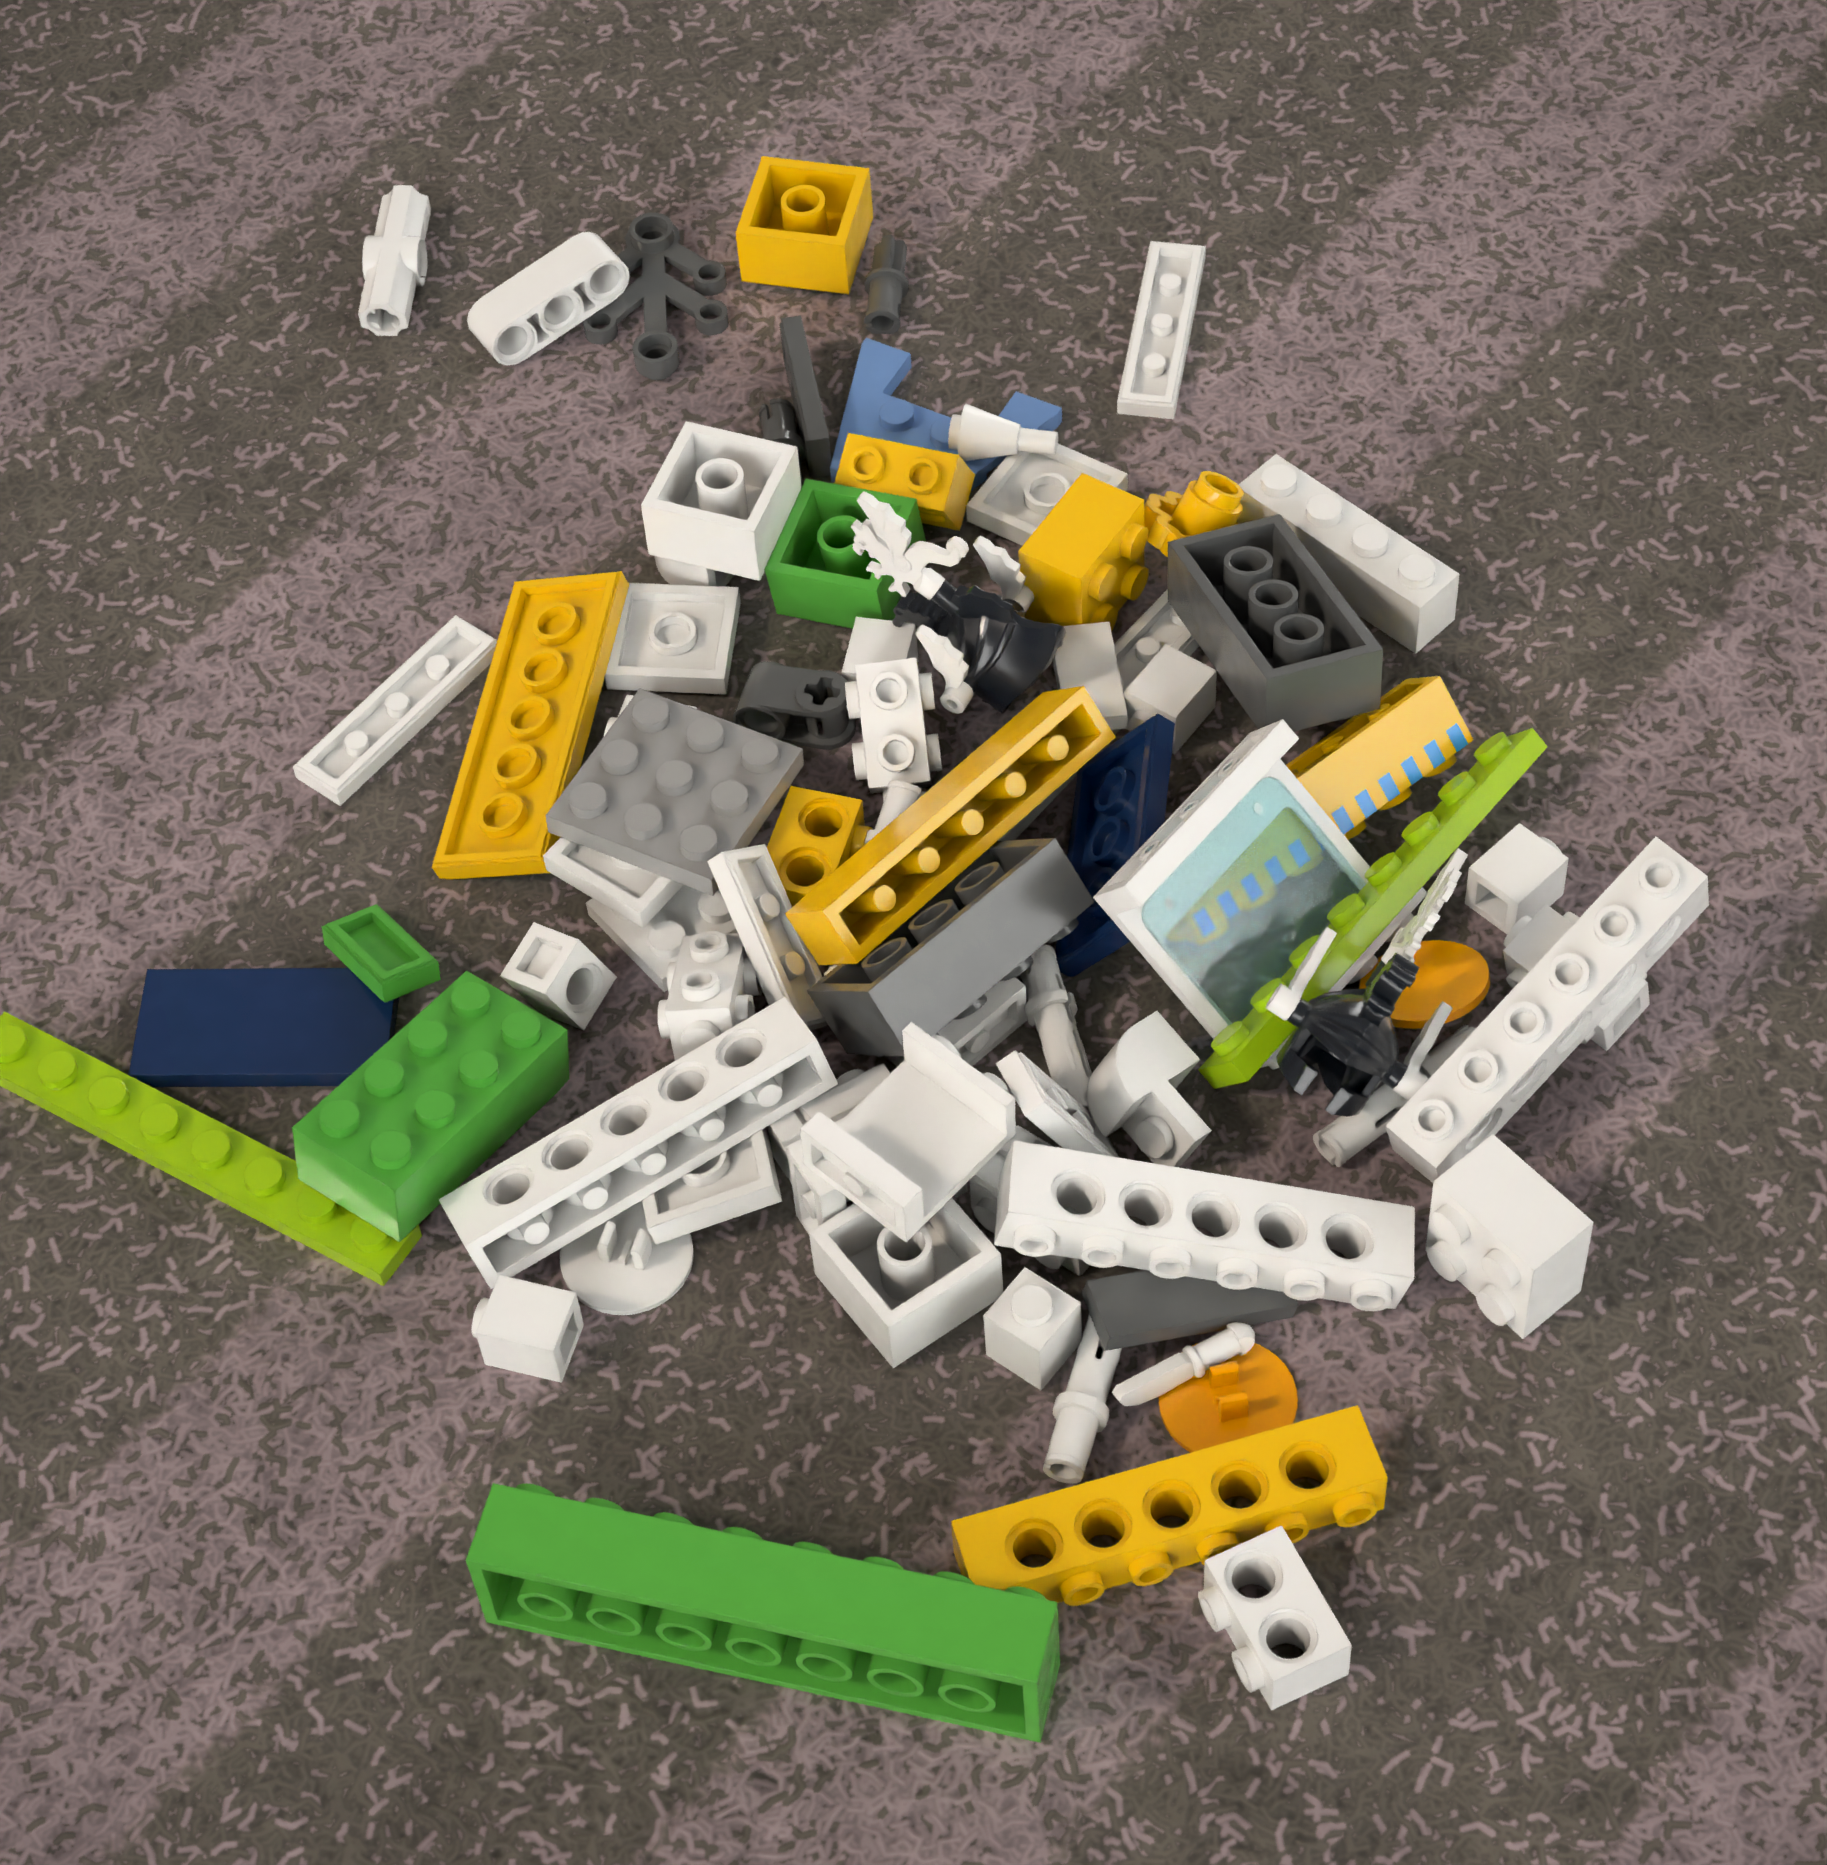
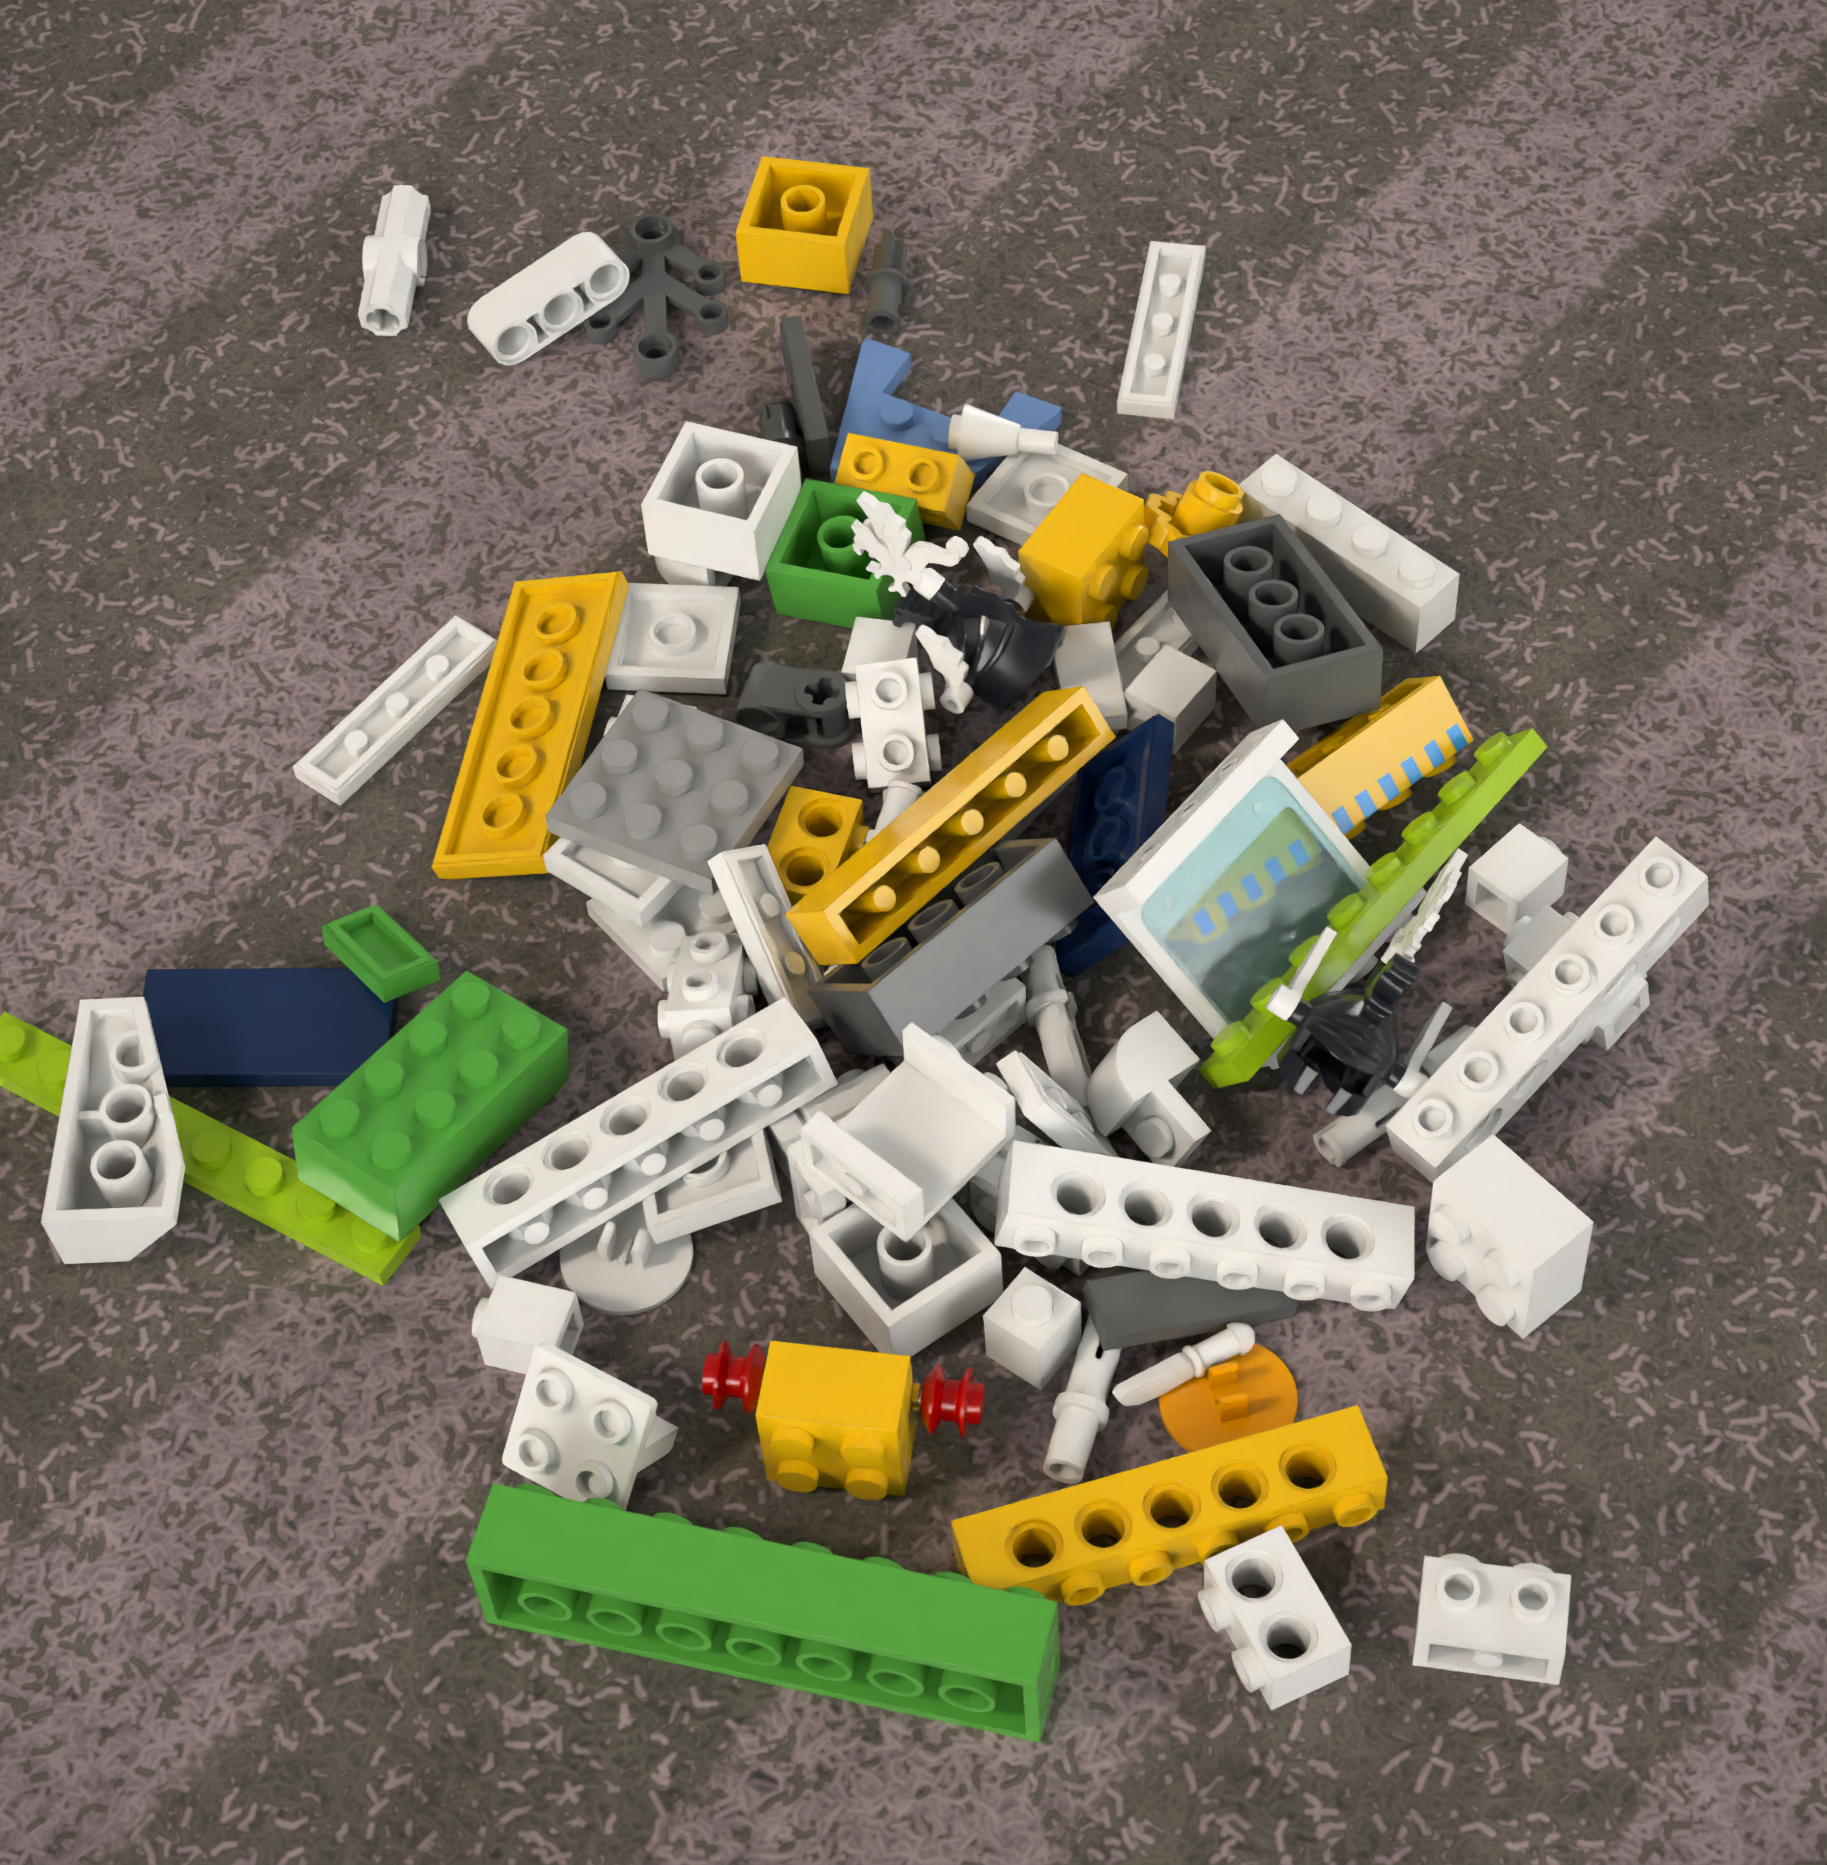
(116, 1140): none -> white wedge
(558, 976): white brick -> none
(583, 1429): none -> white bracket
(839, 1412): none -> yellow brick
(1445, 974): light orange piece -> none
(1492, 1618): none -> white brick

